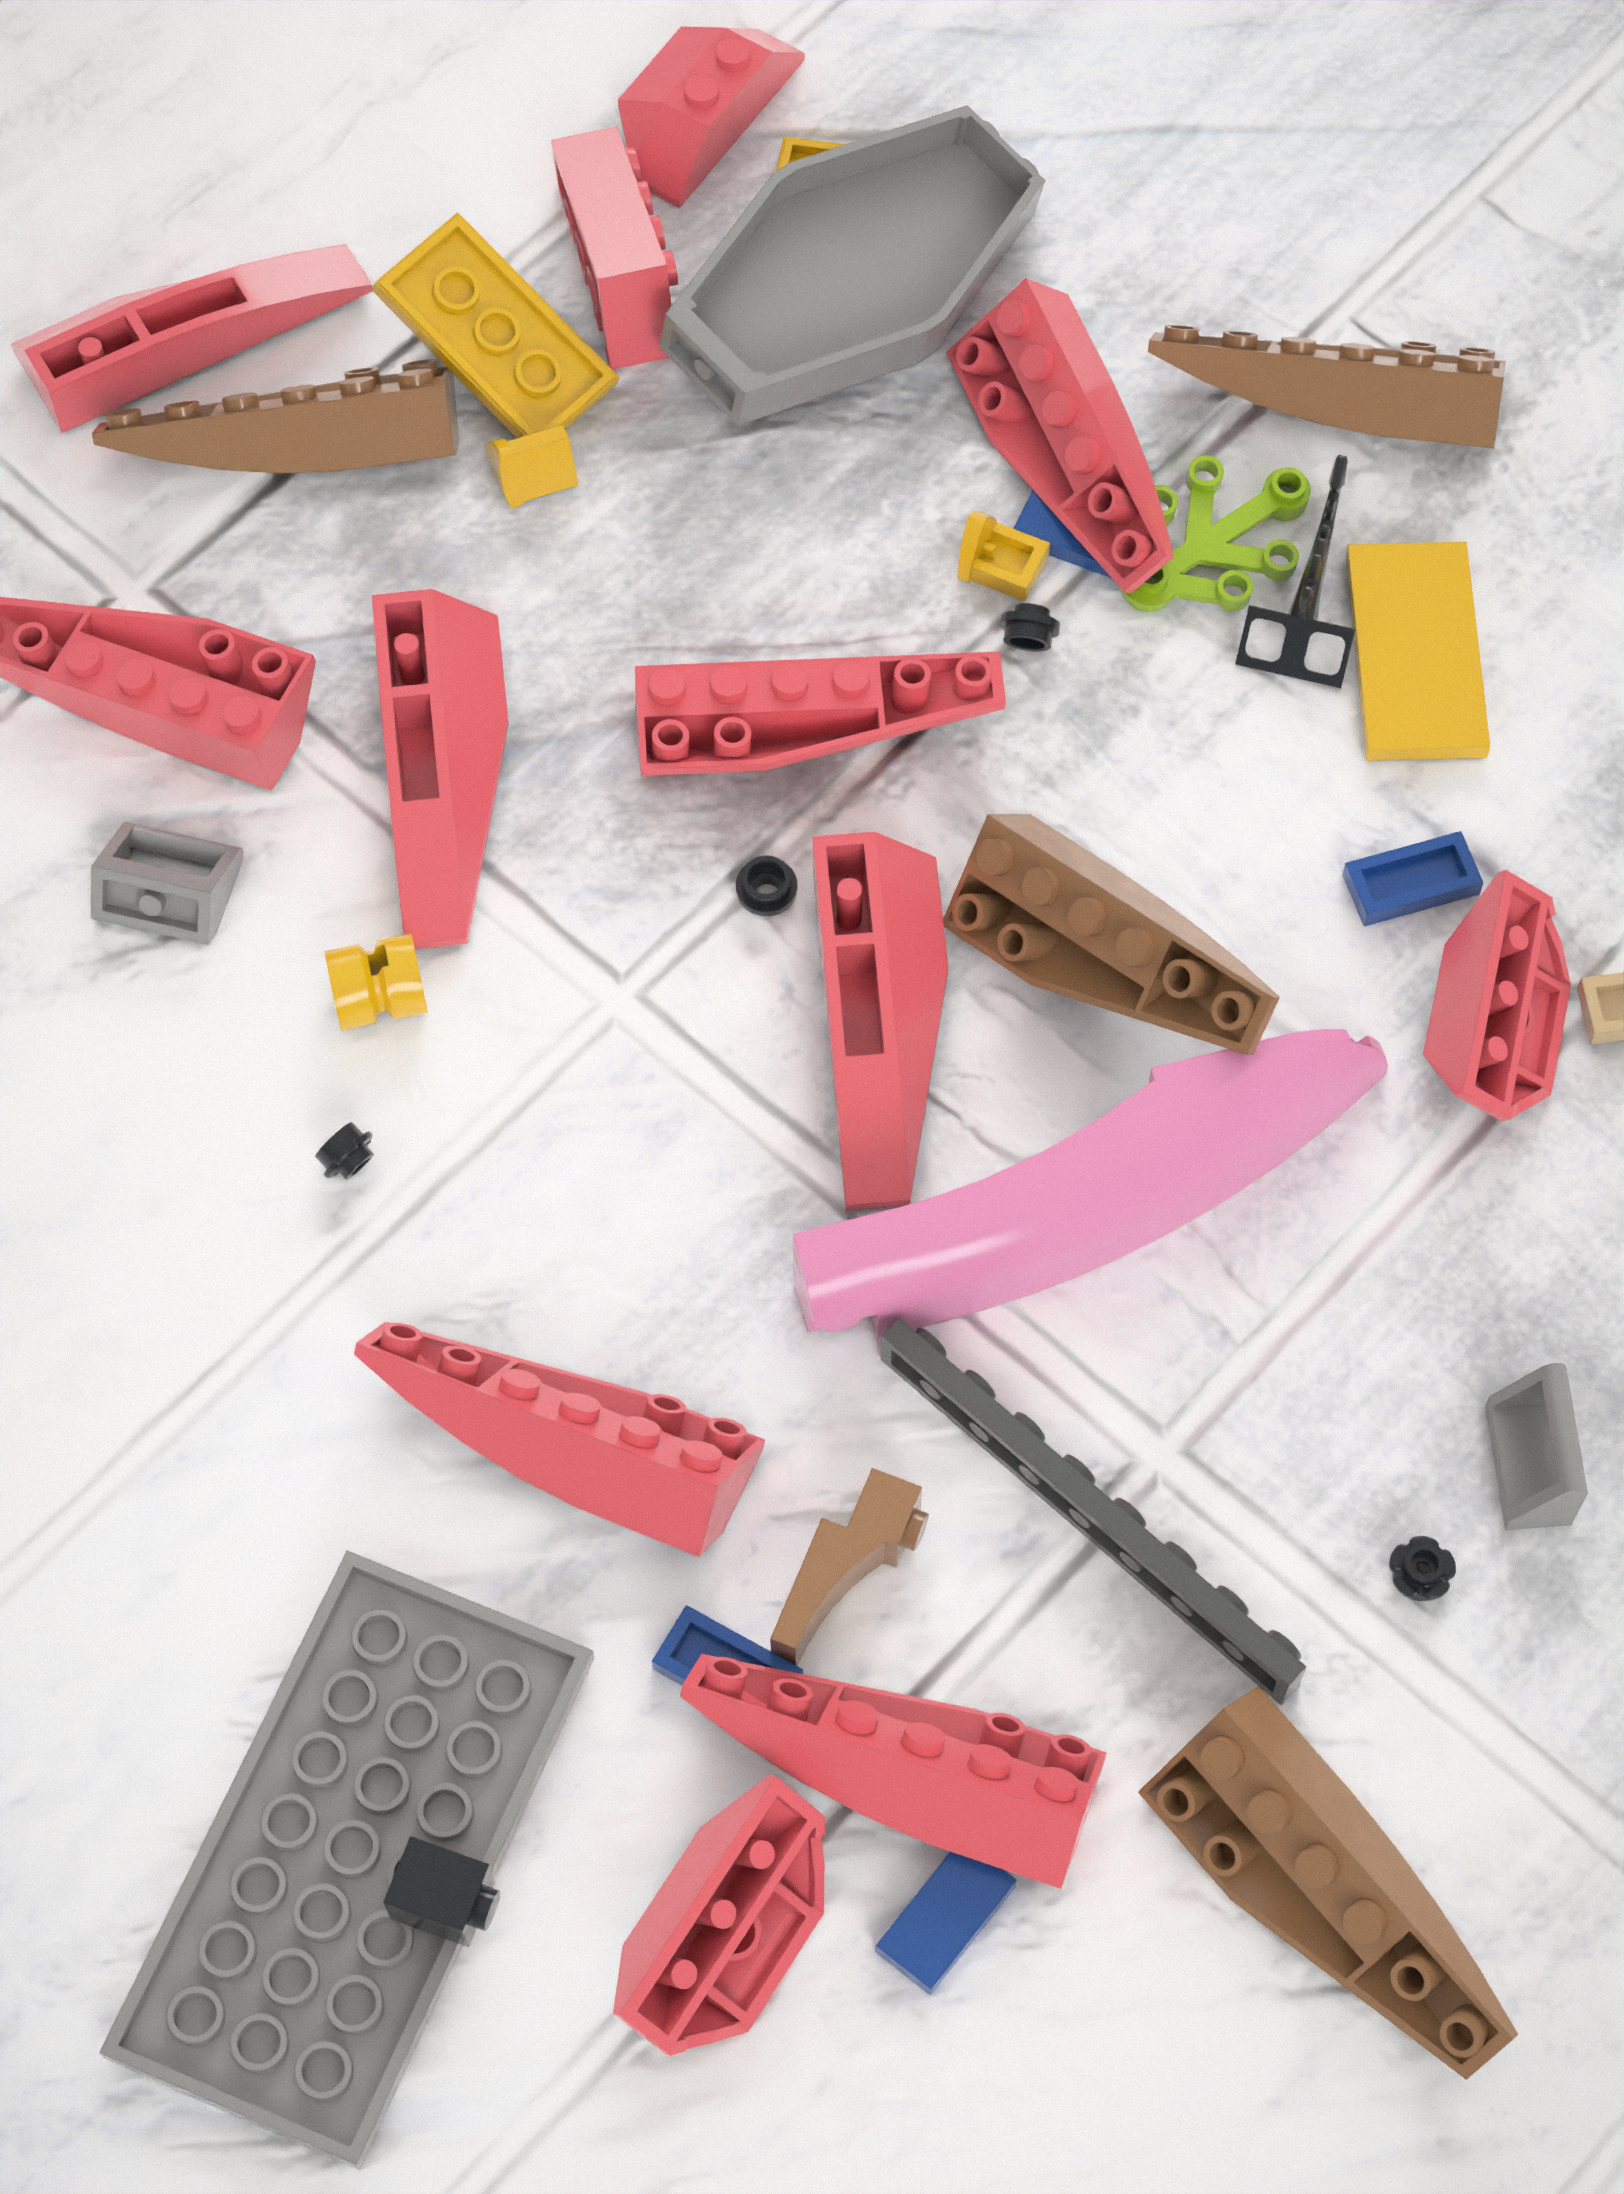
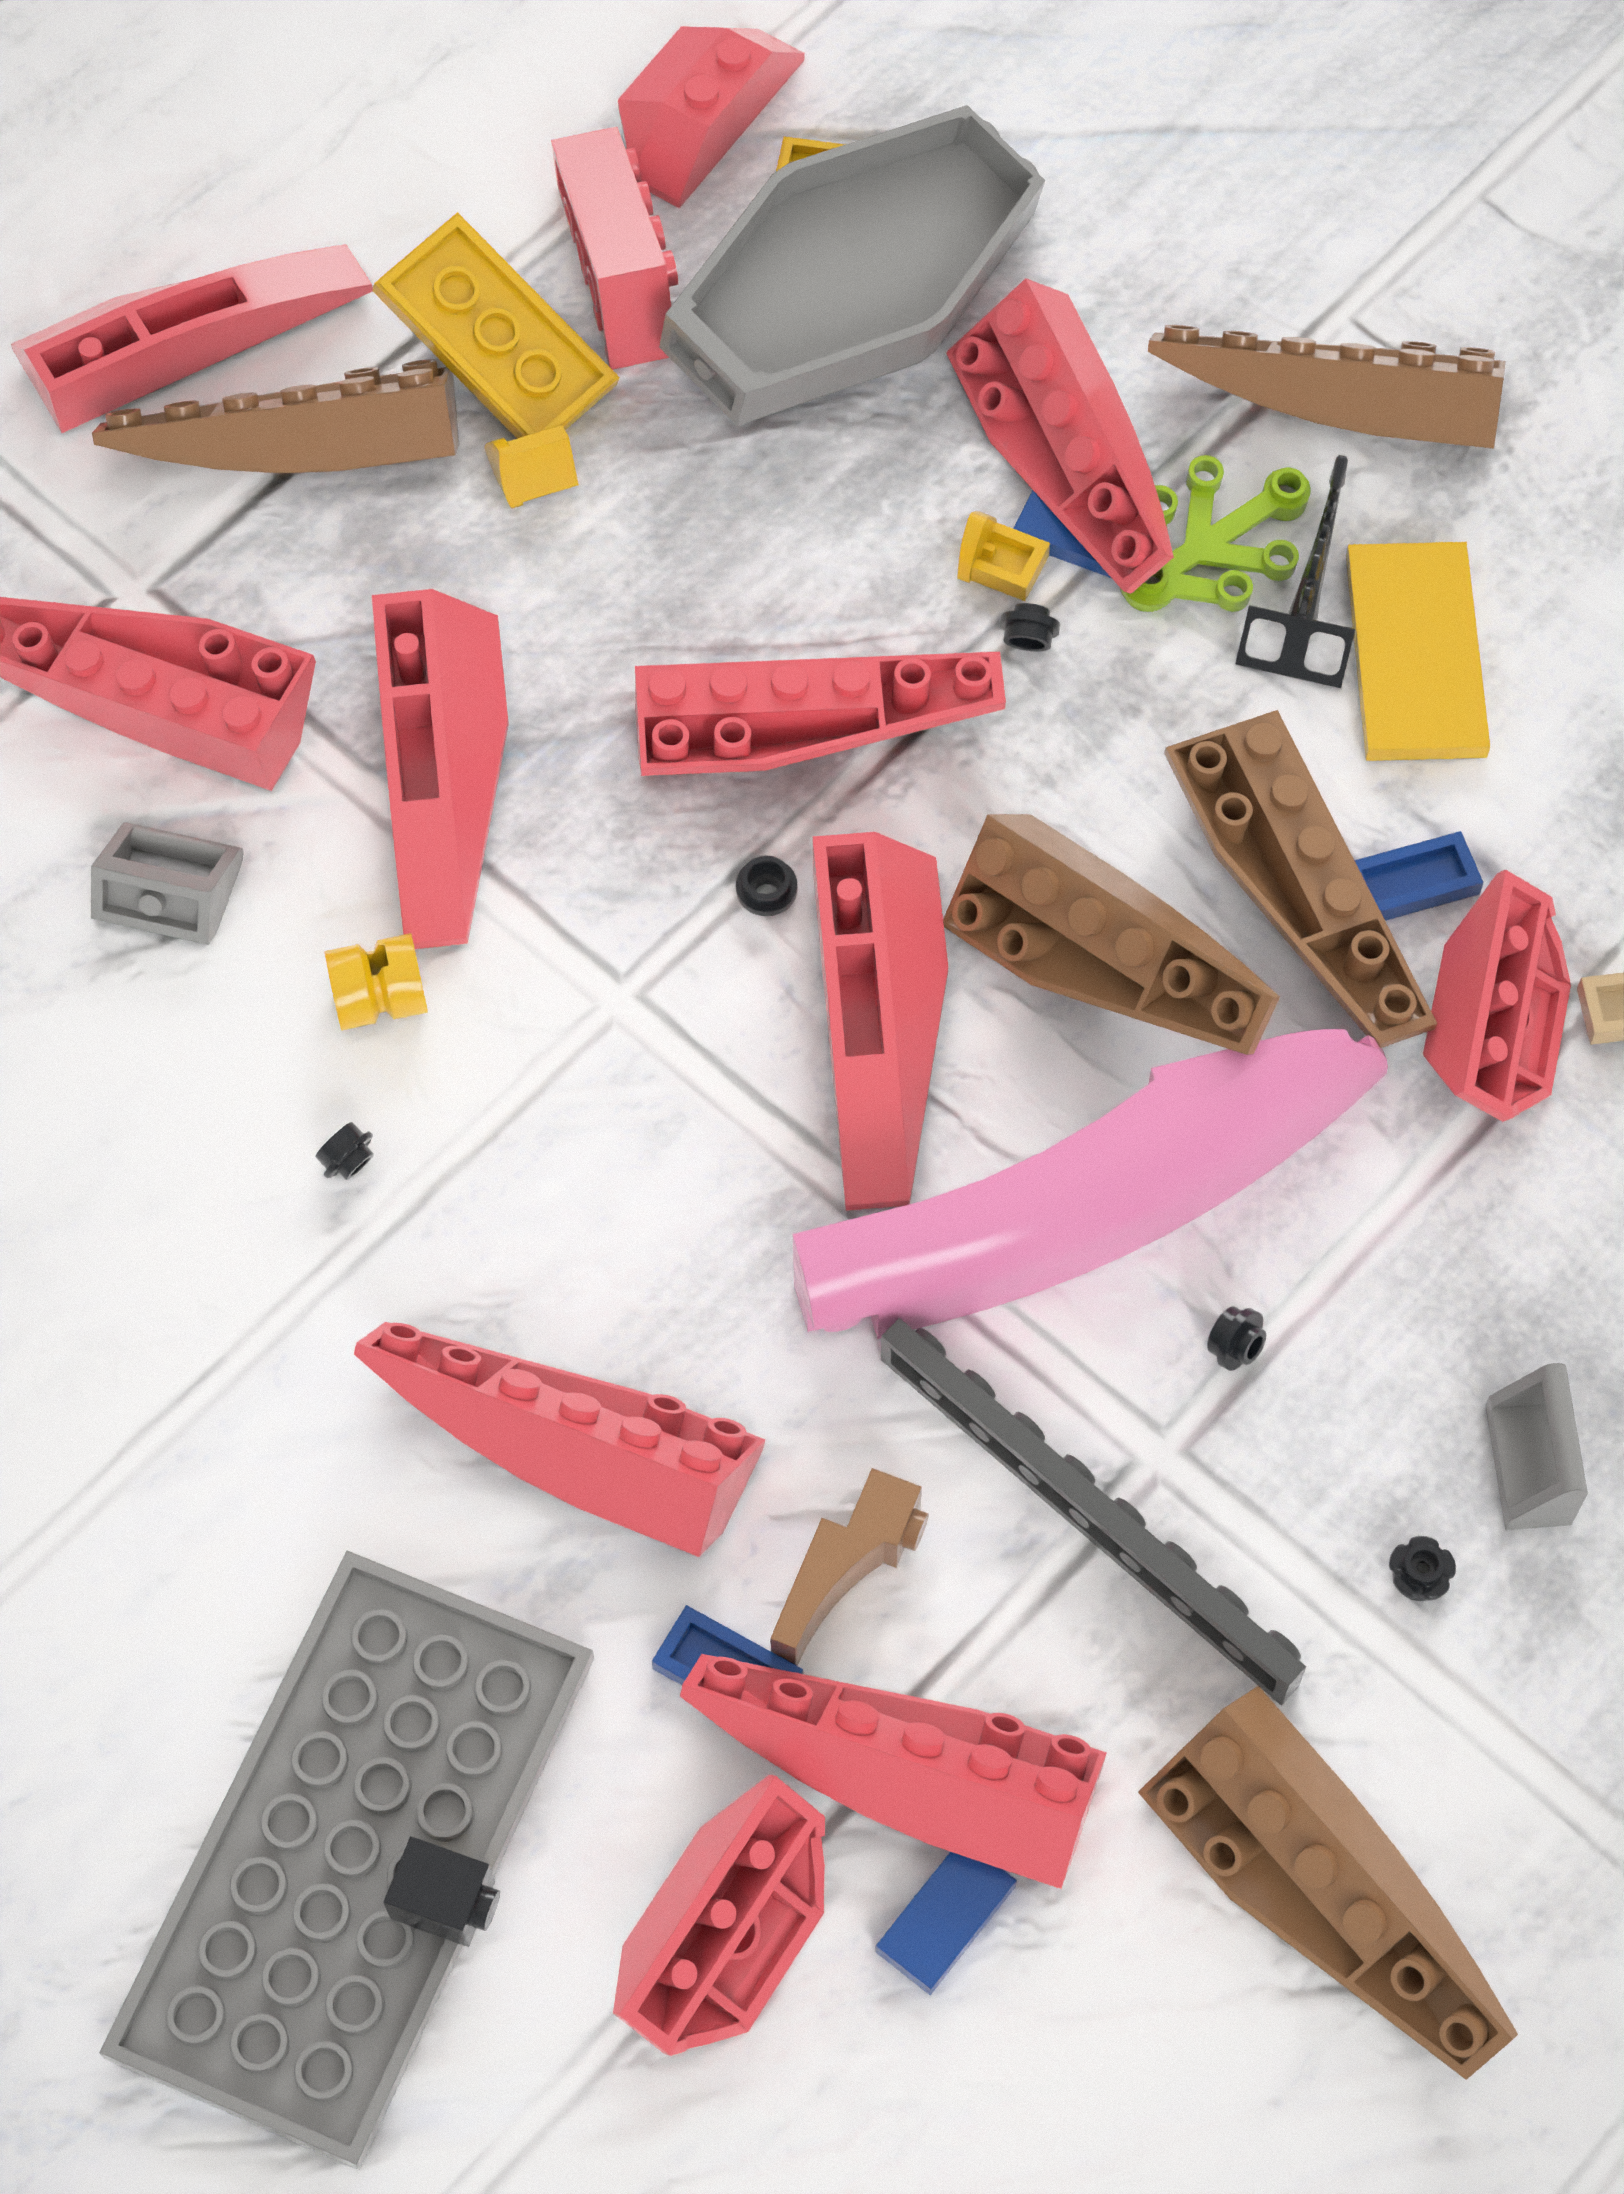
(1237, 1337): none -> black plate
(1296, 868): none -> medium nougat wedge

